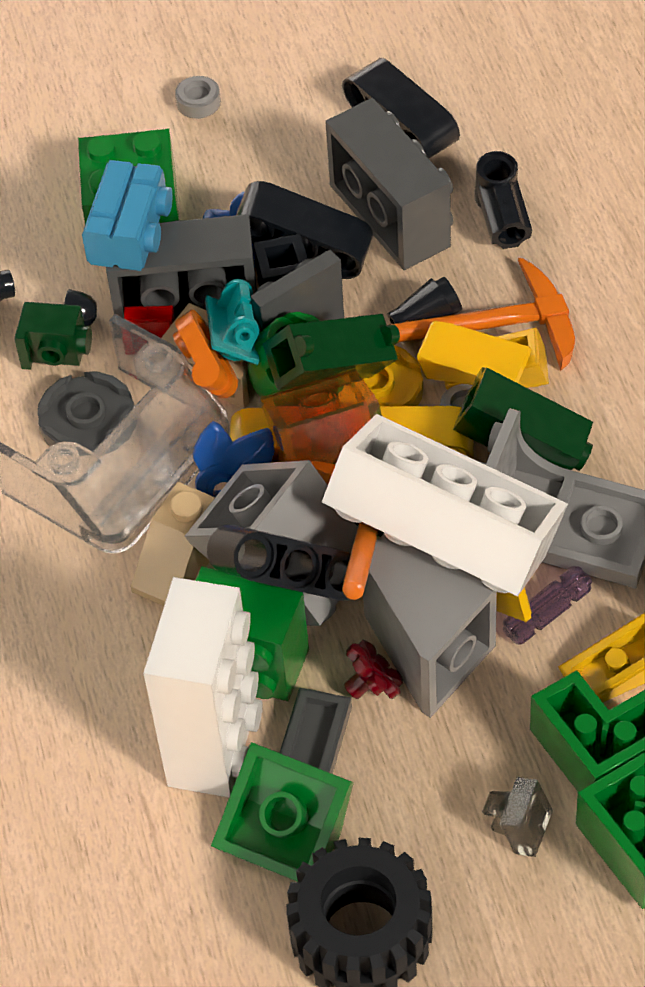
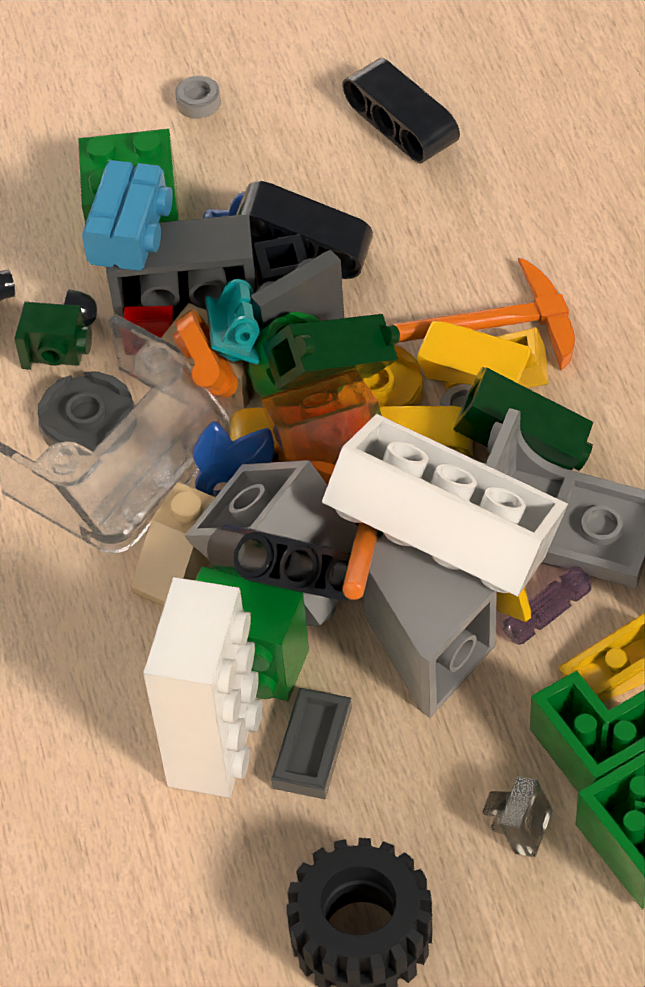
(282, 812): green slope -> none
(371, 672): dark red plant -> none
(389, 183): dark grey brick -> none
(429, 301): black cone -> none
(501, 199): black piece -> none

